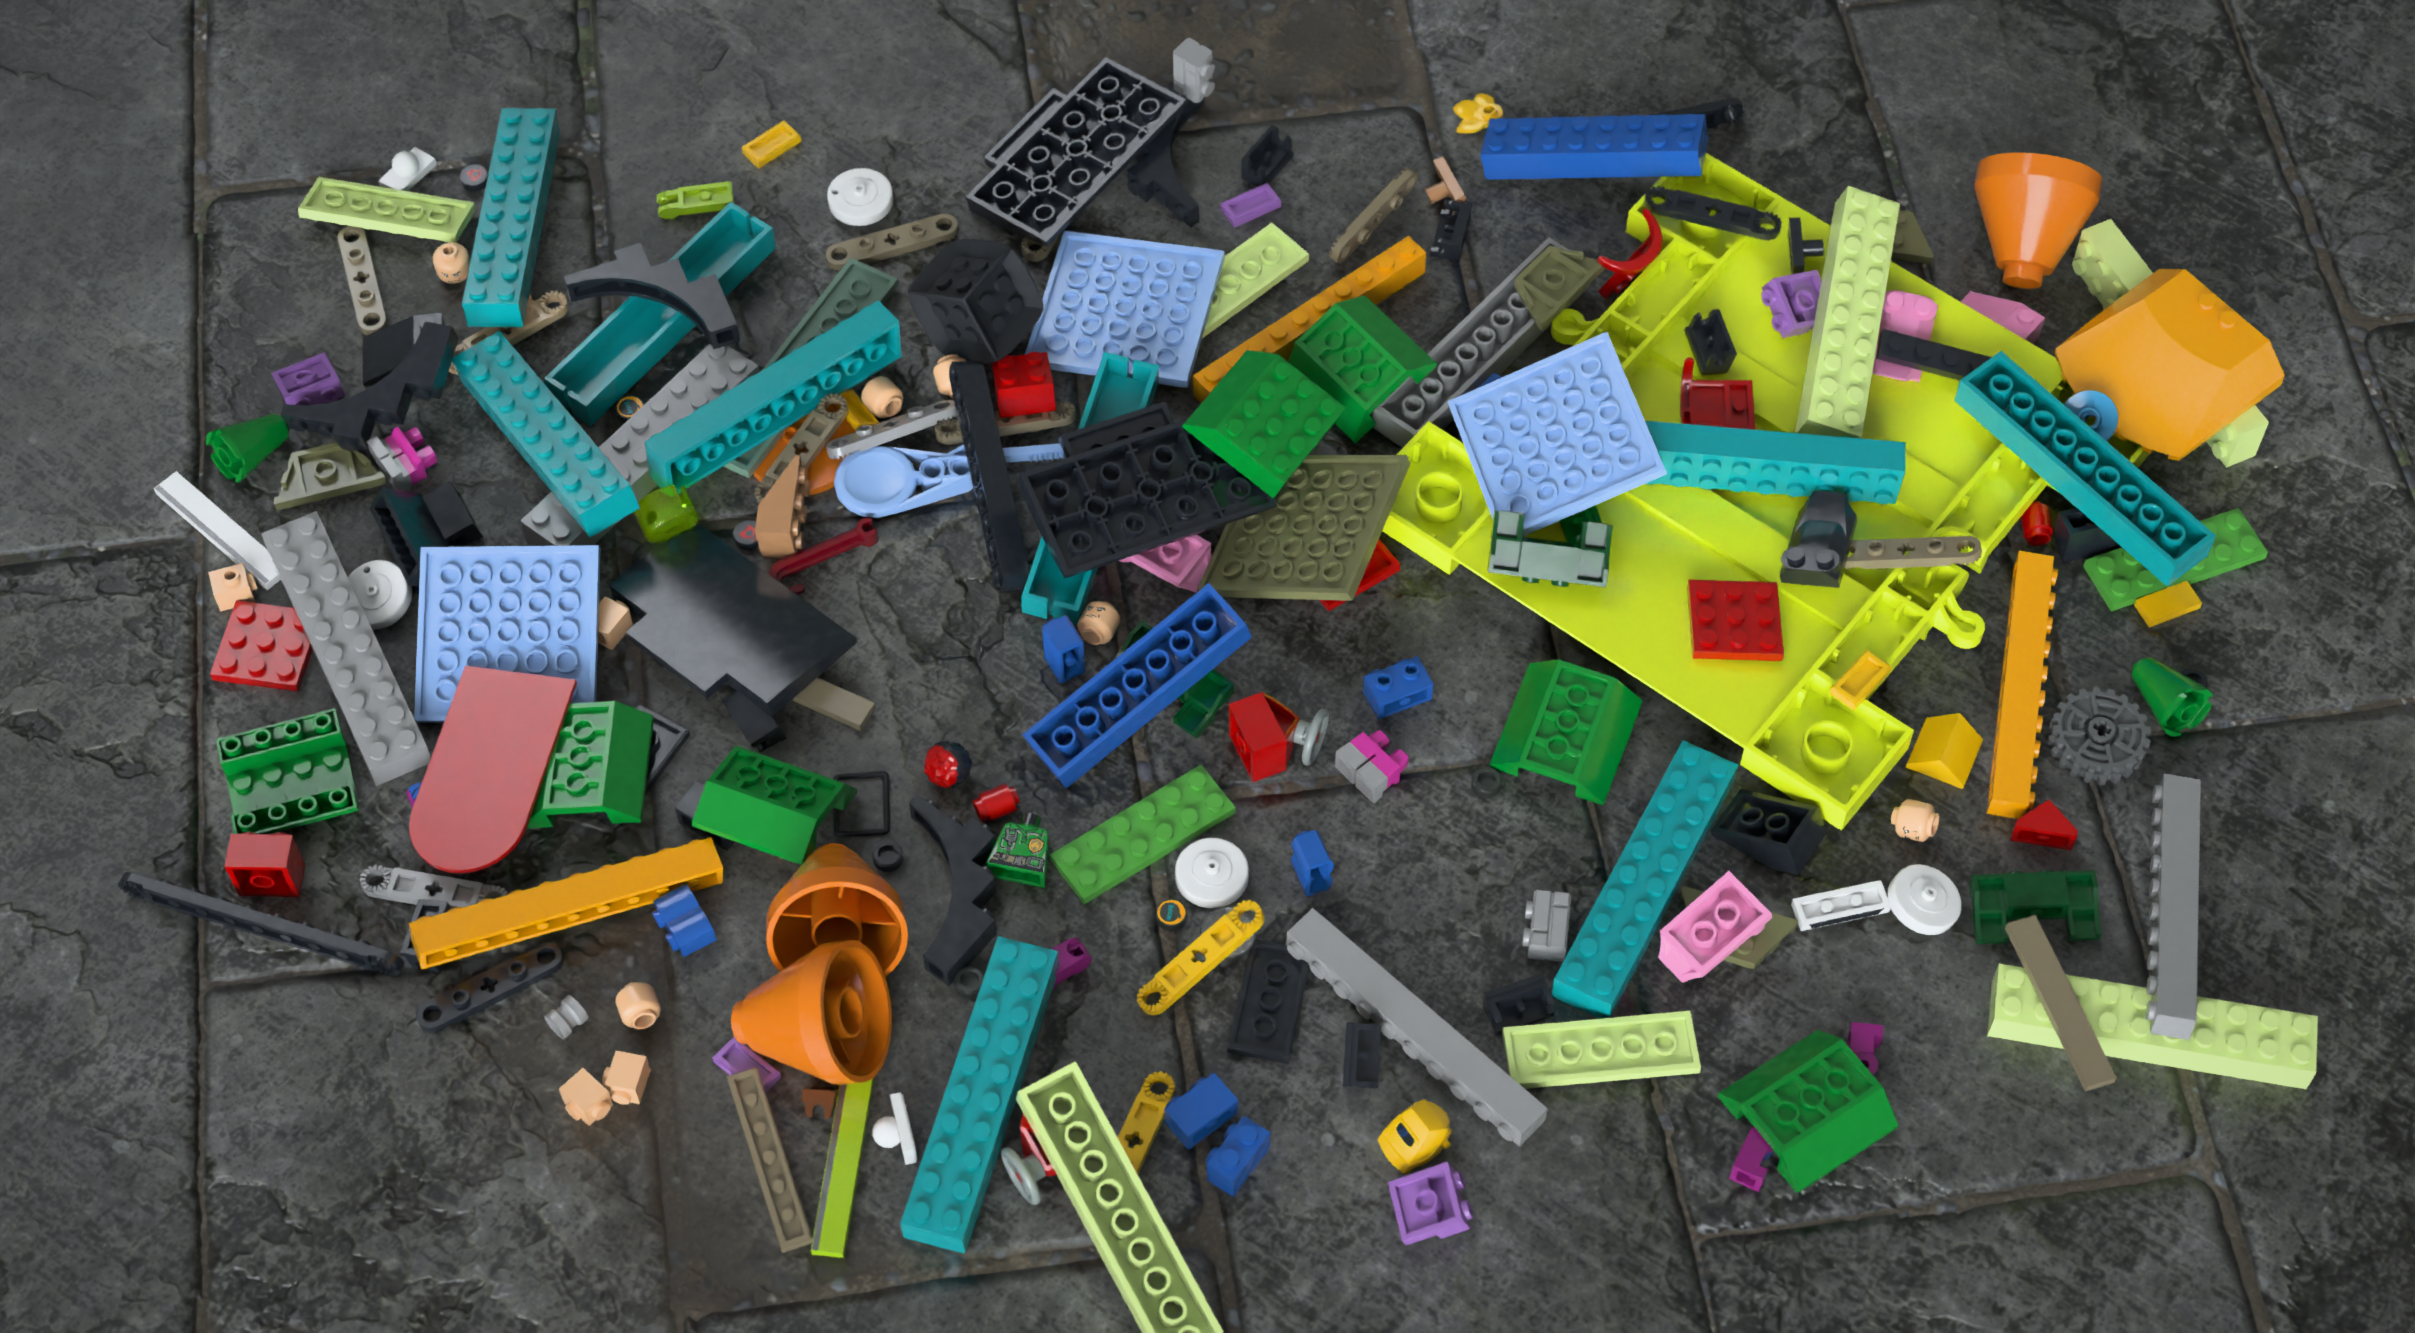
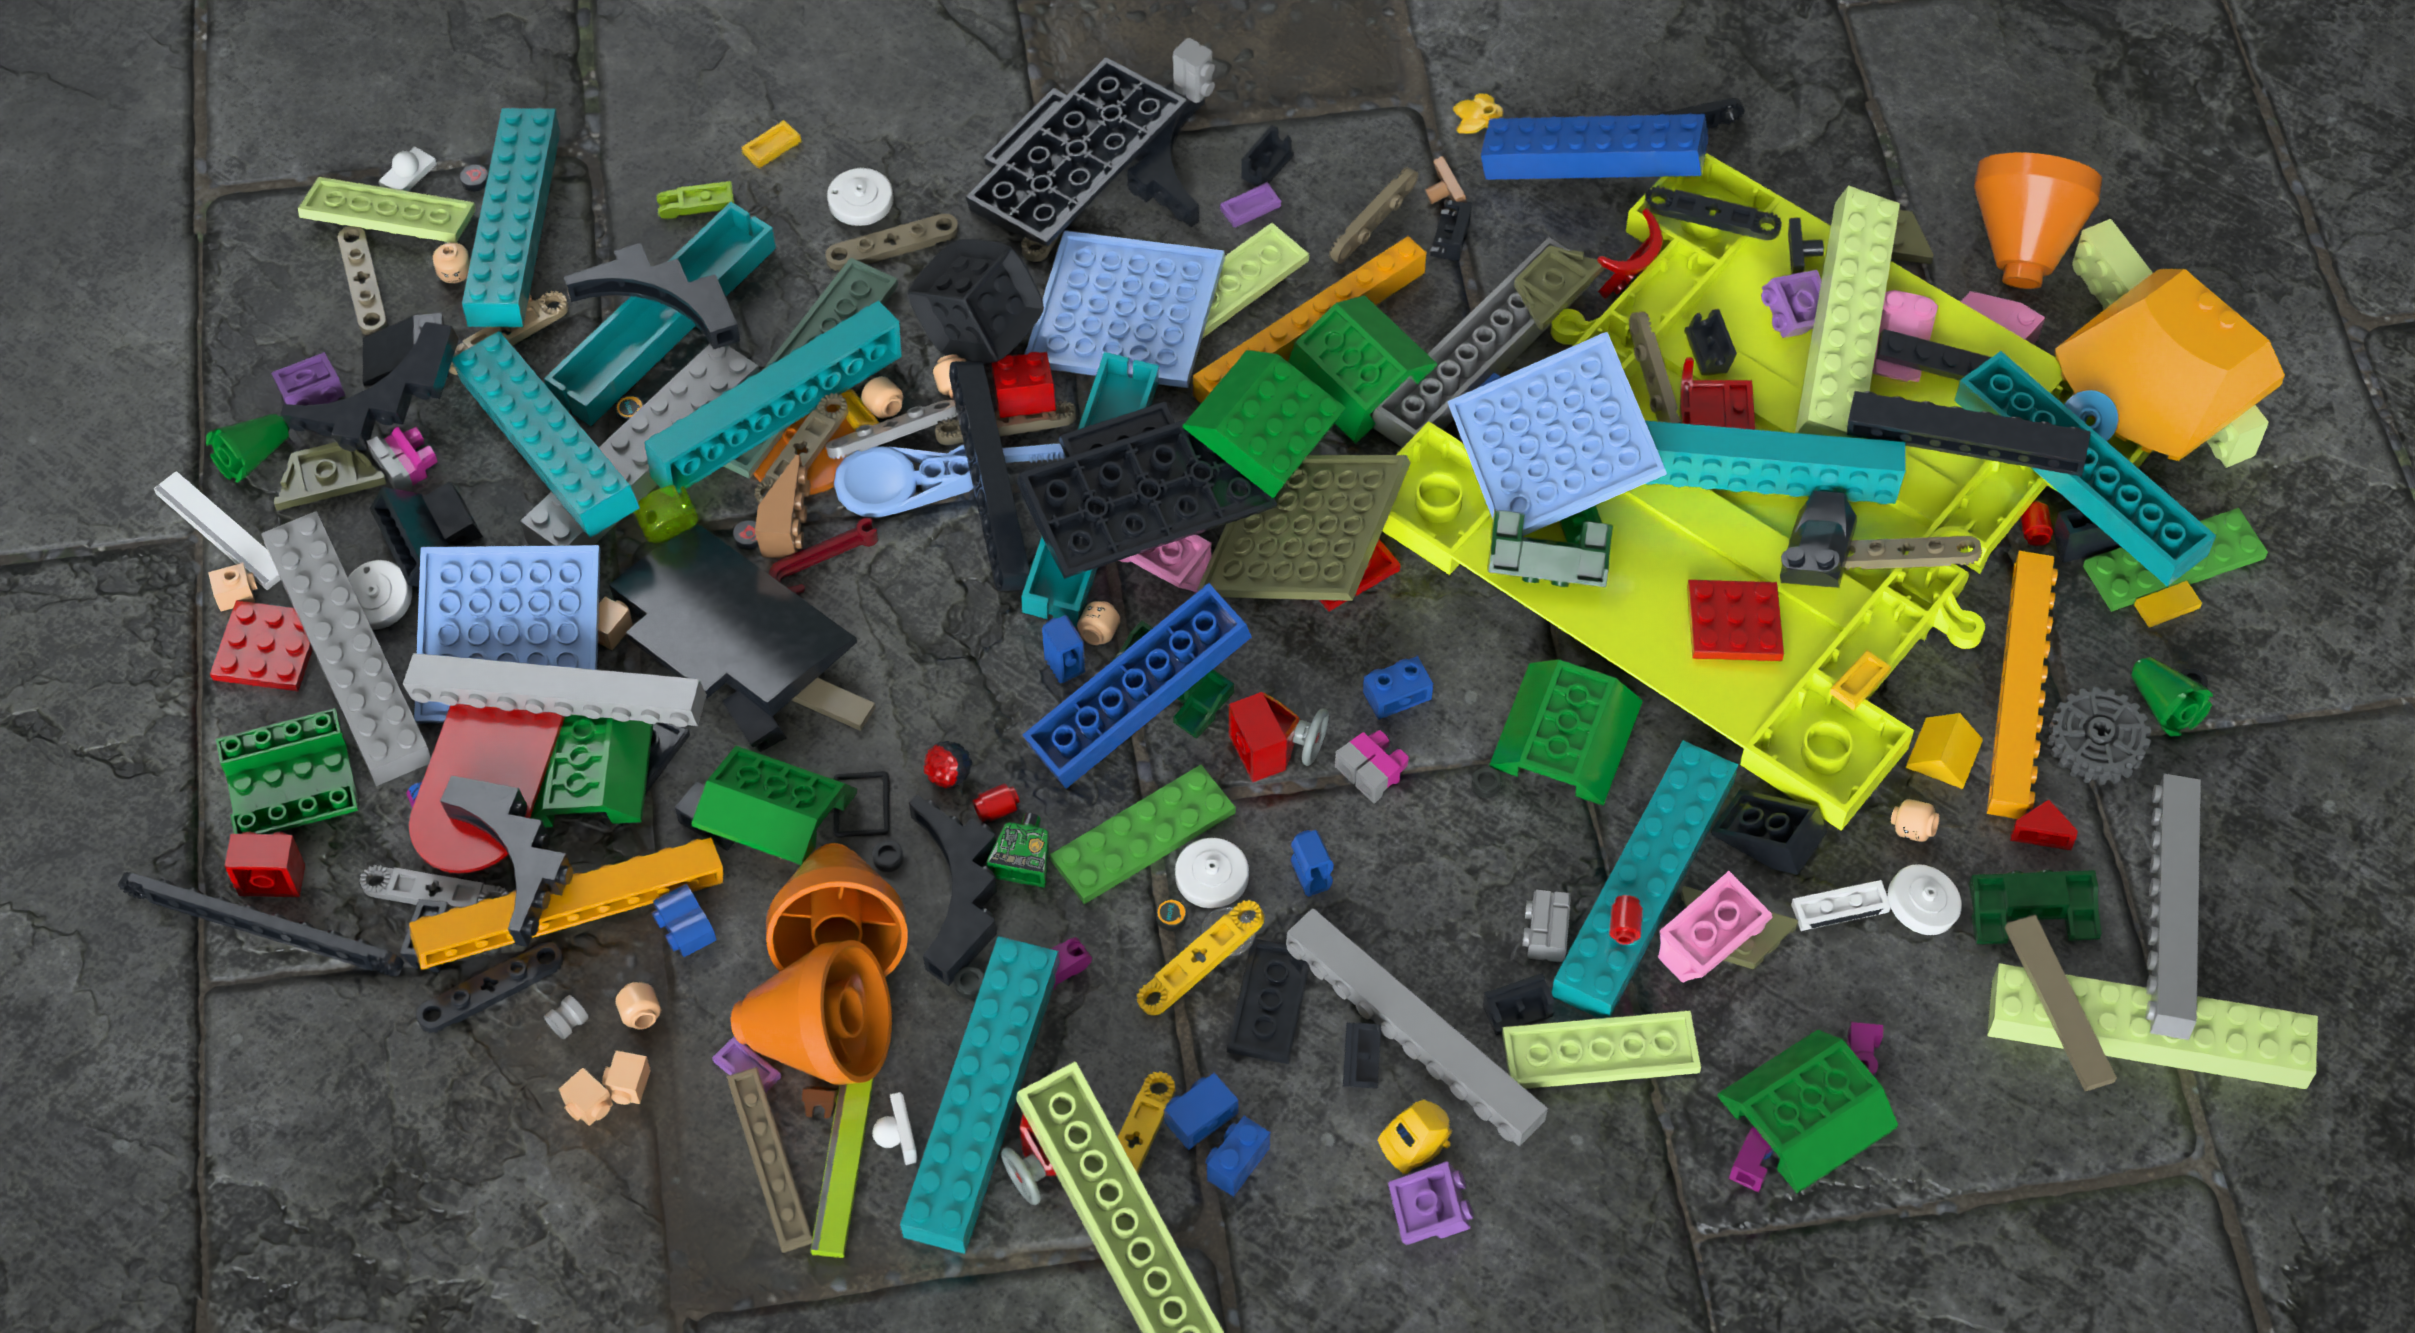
(501, 814): none -> arch
(555, 689): none -> brick
(1626, 919): none -> red brick
(1653, 368): none -> dark tan piece
(1969, 433): none -> black brick

